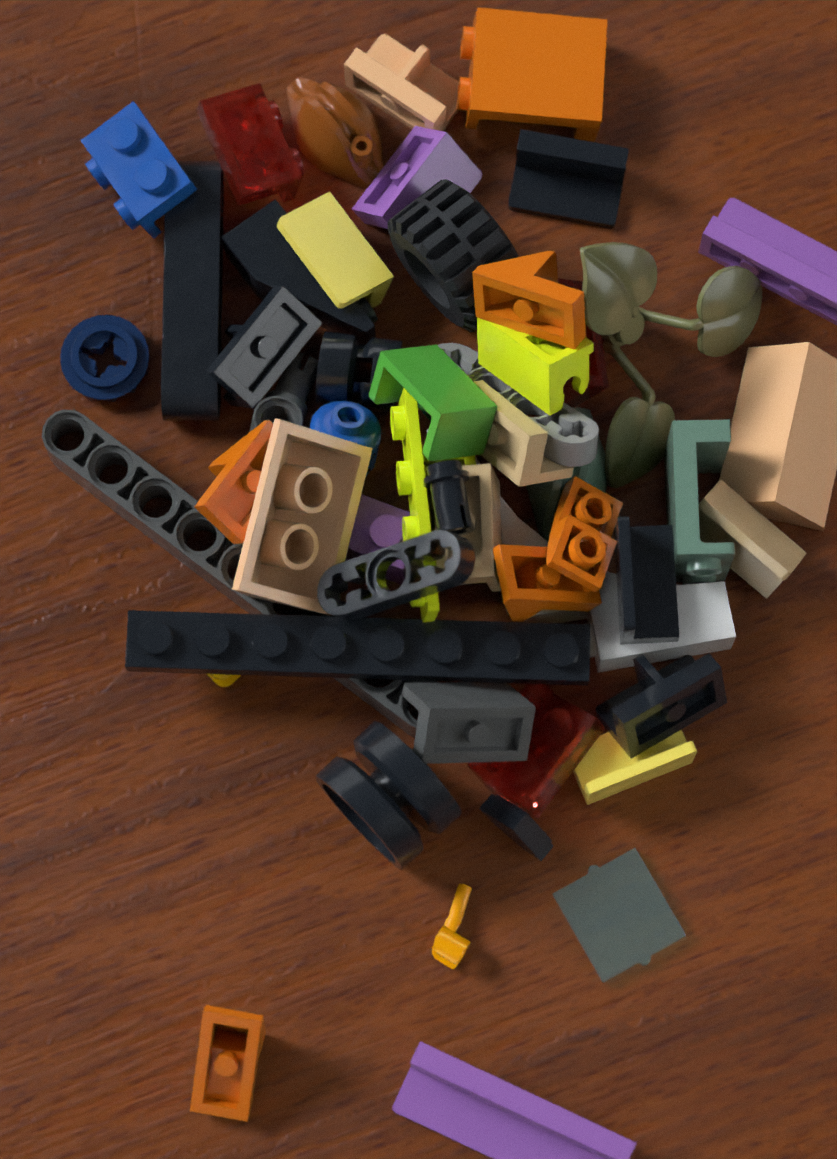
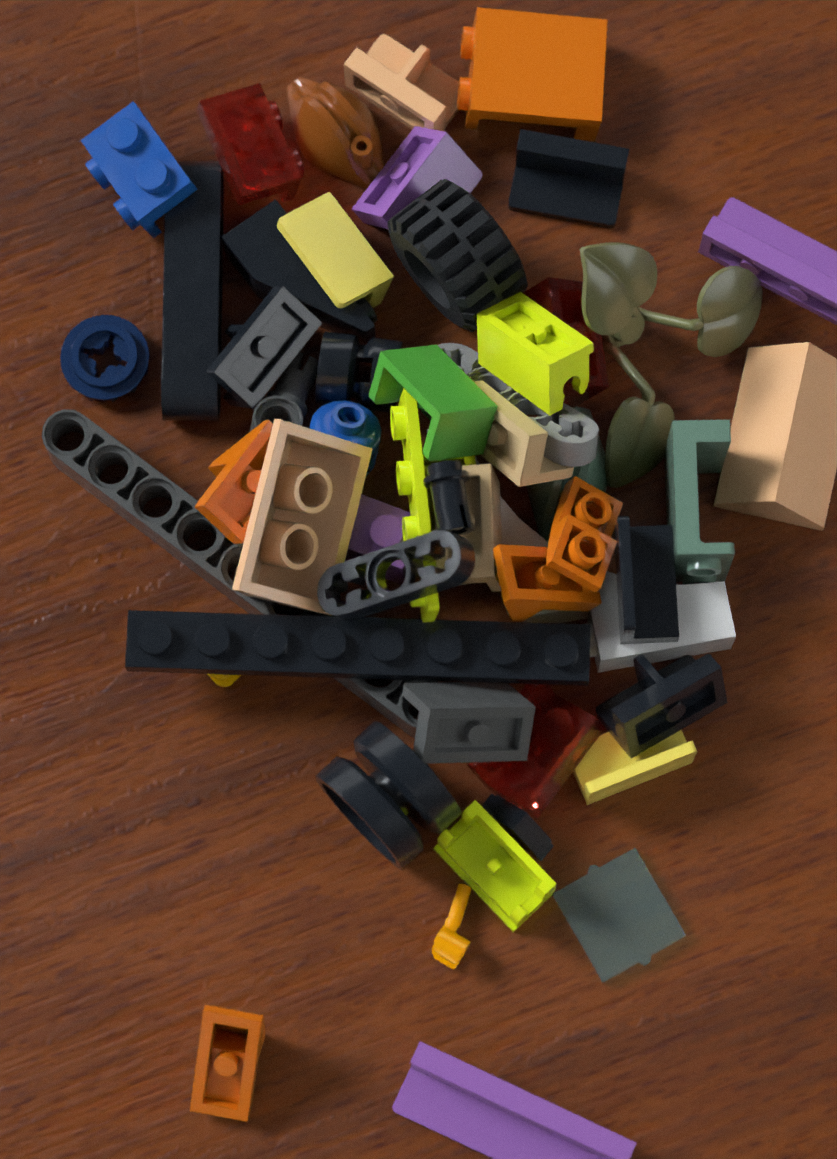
(495, 866): none -> neon yellow hinge
(528, 298): orange slope -> none
(762, 550): tan panel -> none

